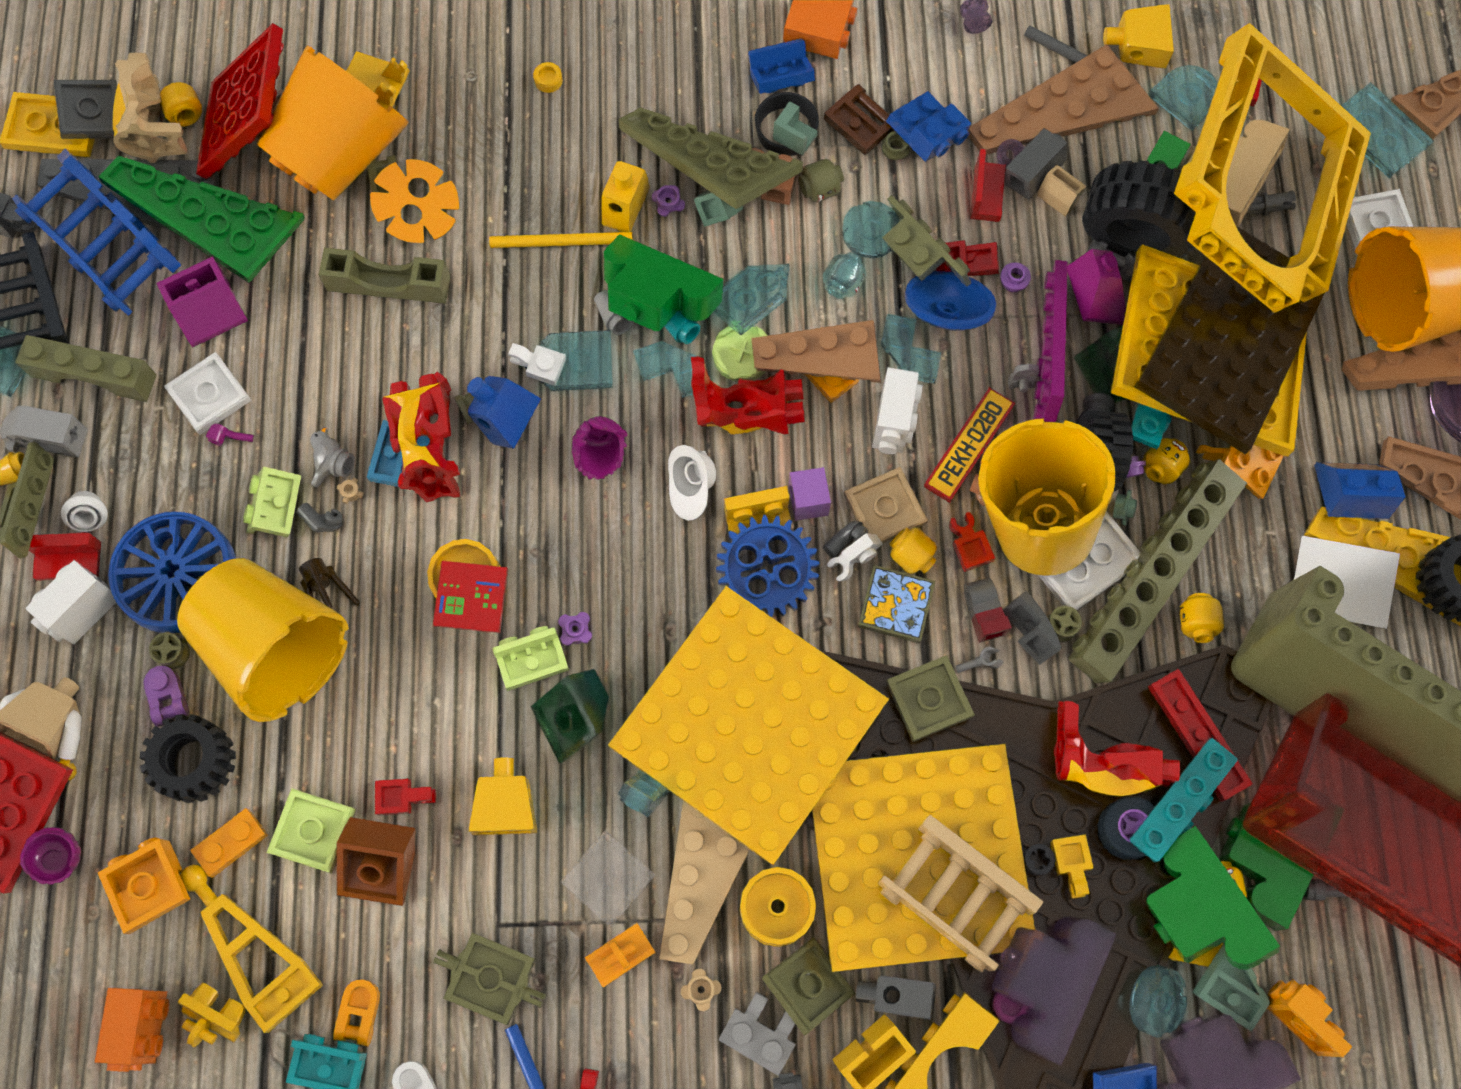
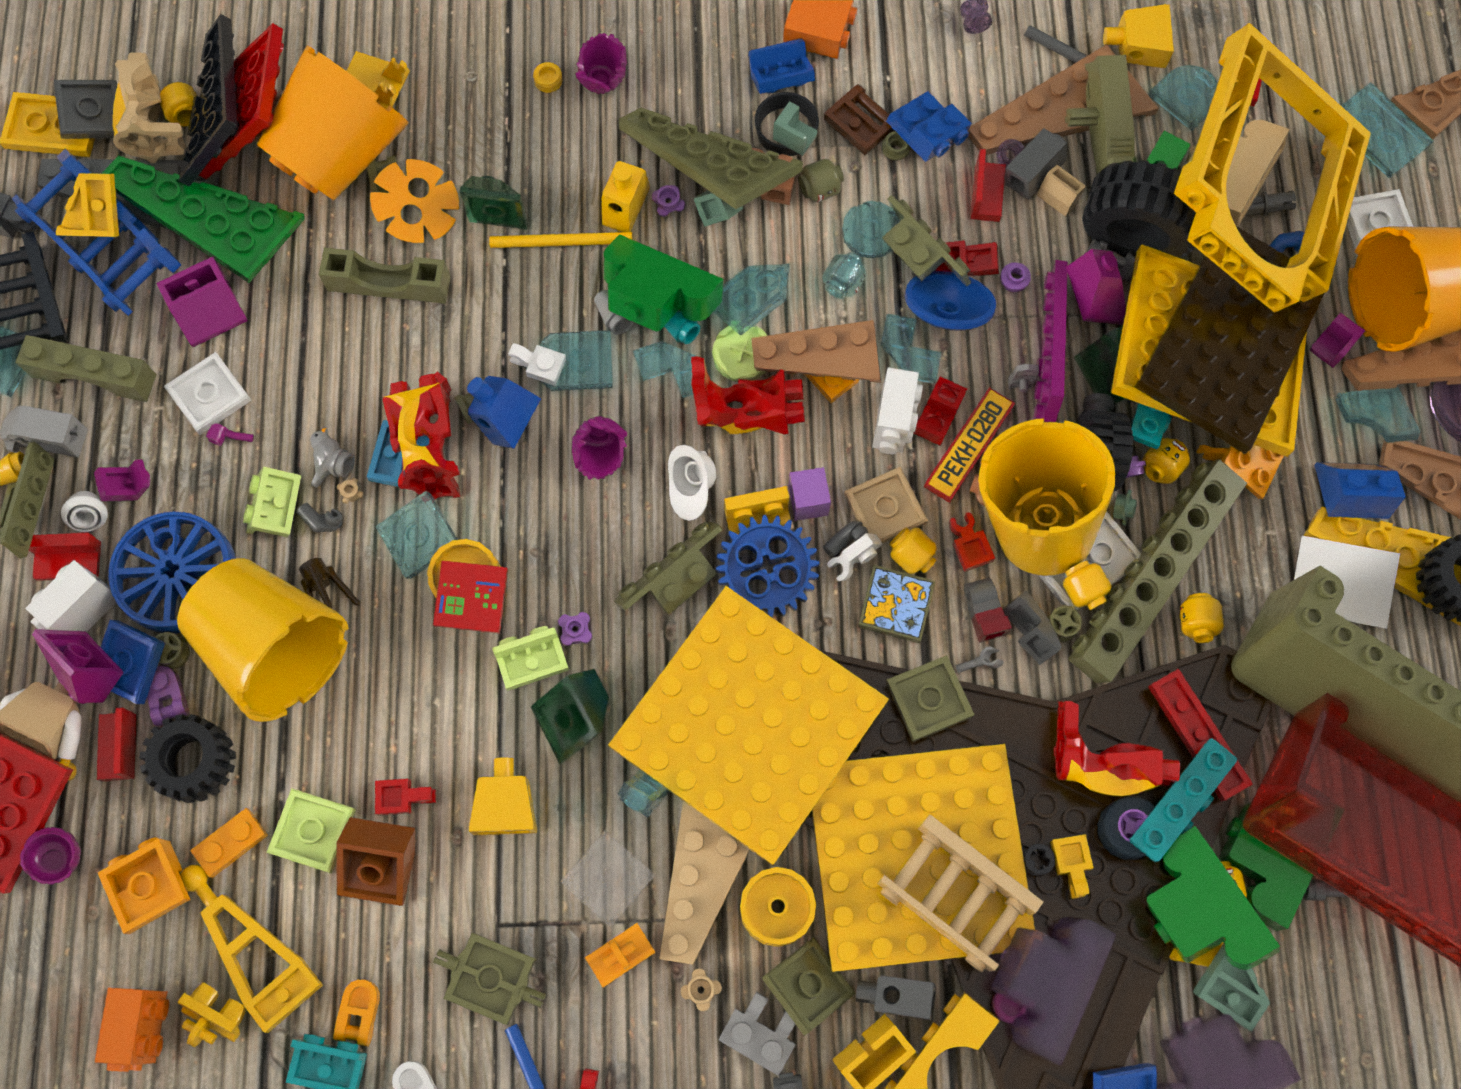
(79, 664): none -> magenta slope
(91, 207): none -> yellow wing
(116, 745): none -> red panel
(122, 482): none -> magenta bracket
(136, 656): none -> blue plate
(215, 111): none -> black wing
(415, 534): none -> clear light blue tile
(493, 203): none -> clear green slope
(601, 63): none -> magenta hair
(676, 575): none -> olive bracket
(940, 411): none -> red slope
(1086, 585): none -> yellow head
(1107, 111): none -> olive piece
(1158, 1001): clear light blue tile -> none
(1287, 240): none -> blue arm
(1303, 1013): light orange plate -> none
(1336, 340): none -> magenta panel
(1382, 411): none -> clear light blue tile

